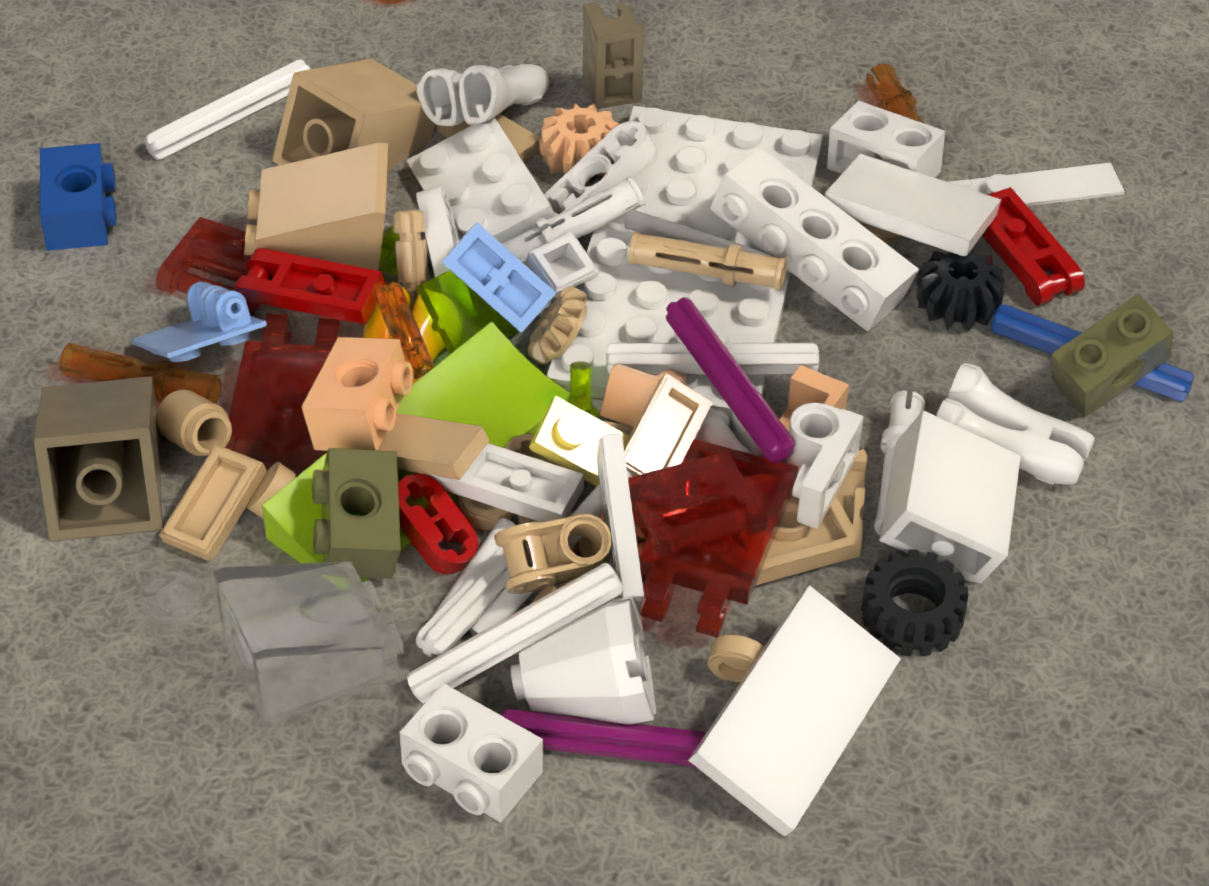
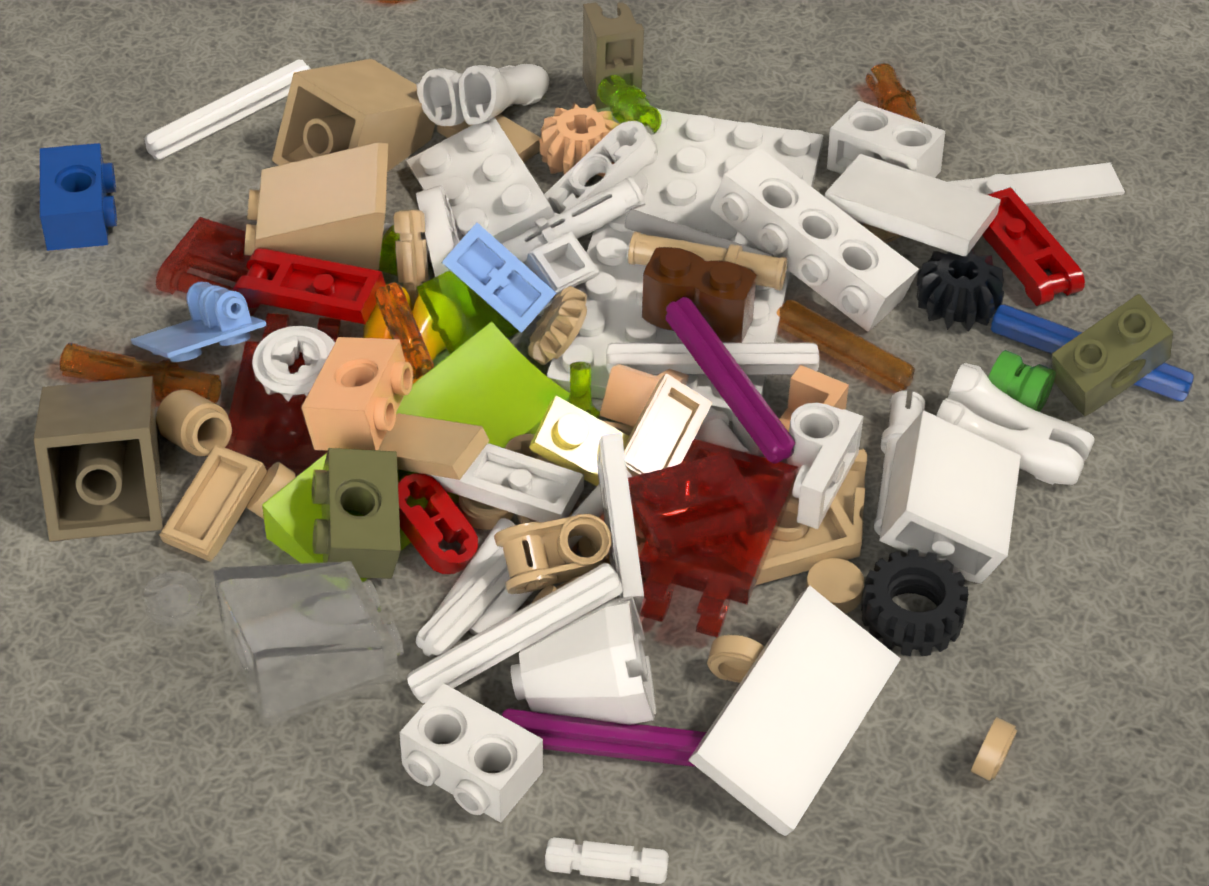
(280, 351): none -> white gear
(606, 860): none -> white axle
(628, 103): none -> clear neon green pin
(717, 288): none -> reddish brown brick
(837, 582): none -> tan tile
(845, 346): none -> clear orange axle
(994, 749): none -> tan tile
(1022, 382): none -> bright green wheel

